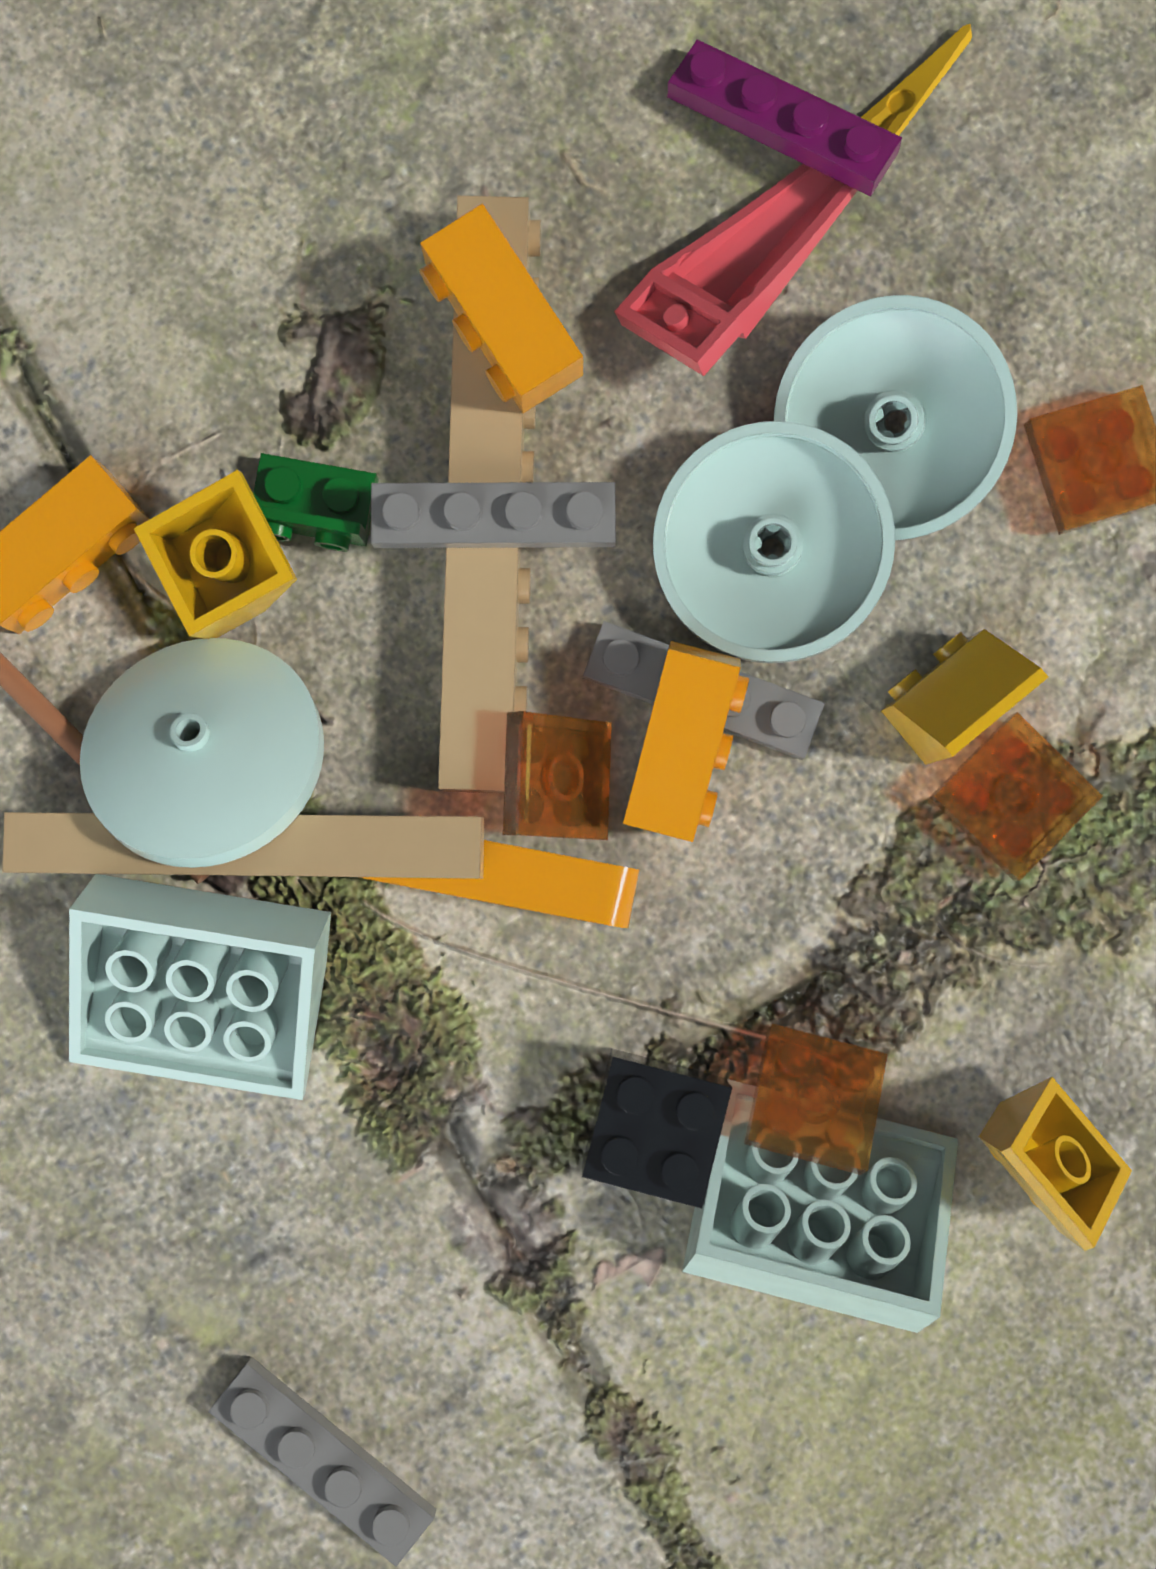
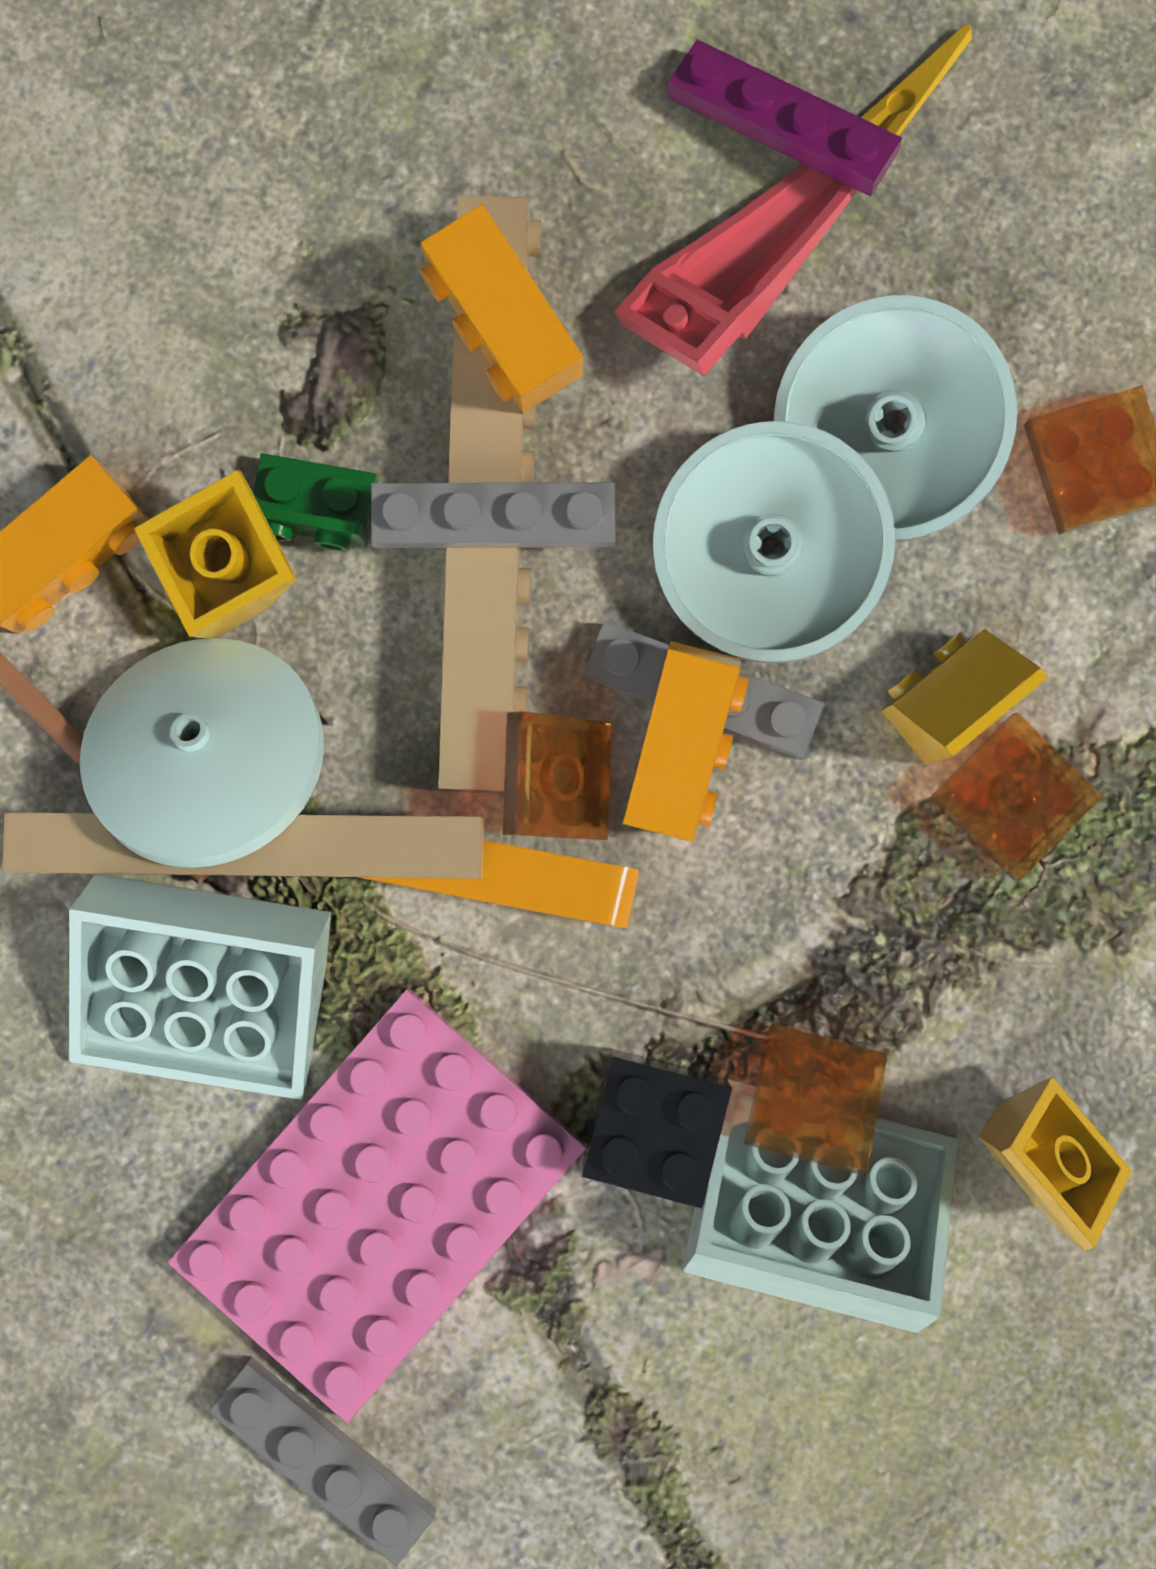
(377, 1205): none -> bright pink plate

